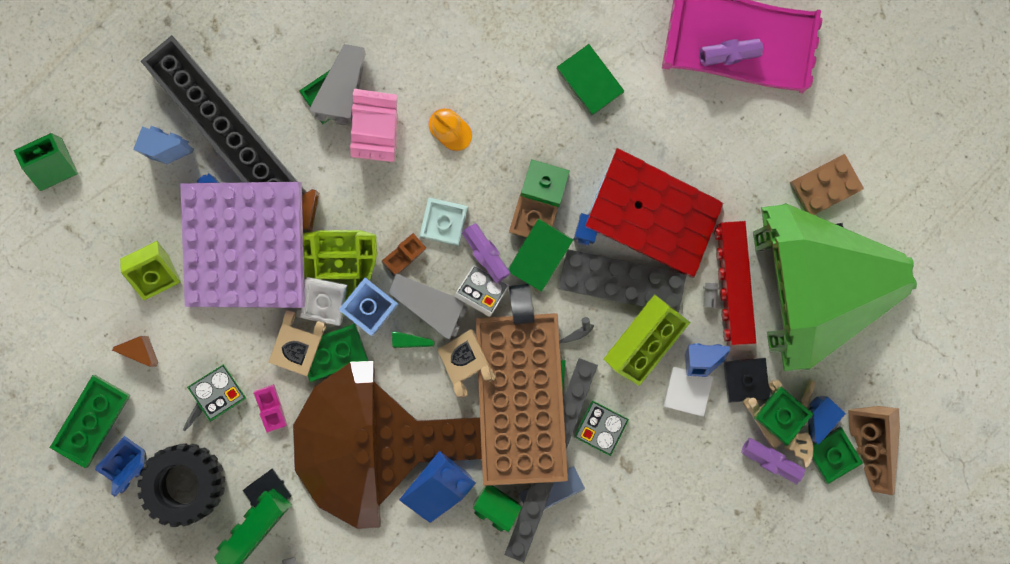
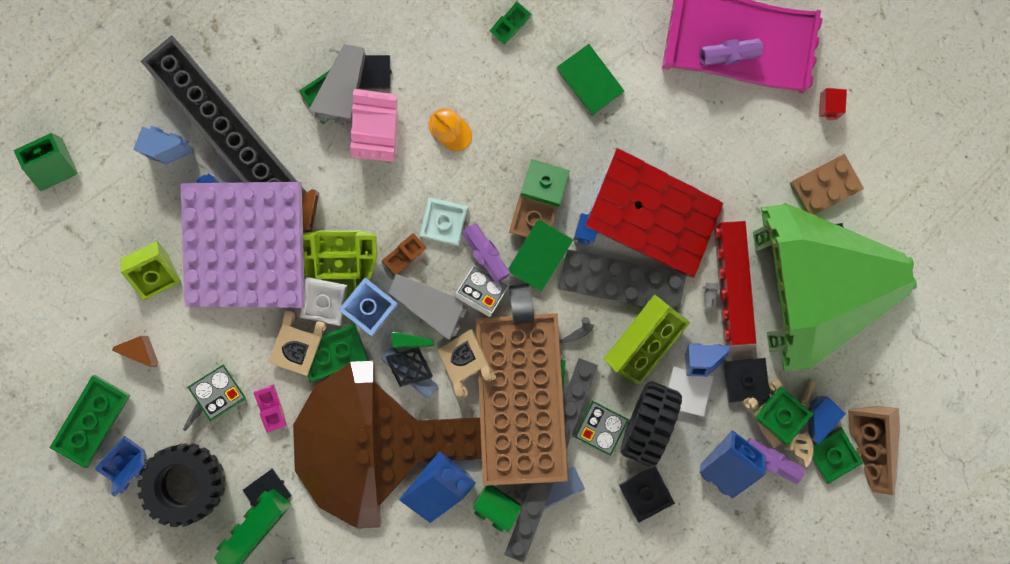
(376, 72): none -> black piece
(395, 371): none -> black window
(425, 387): none -> sand blue slope
(510, 23): none -> green slope
(646, 494): none -> black plate
(651, 424): none -> black tyre
(733, 465): none -> blue slope
(832, 103): none -> red brick

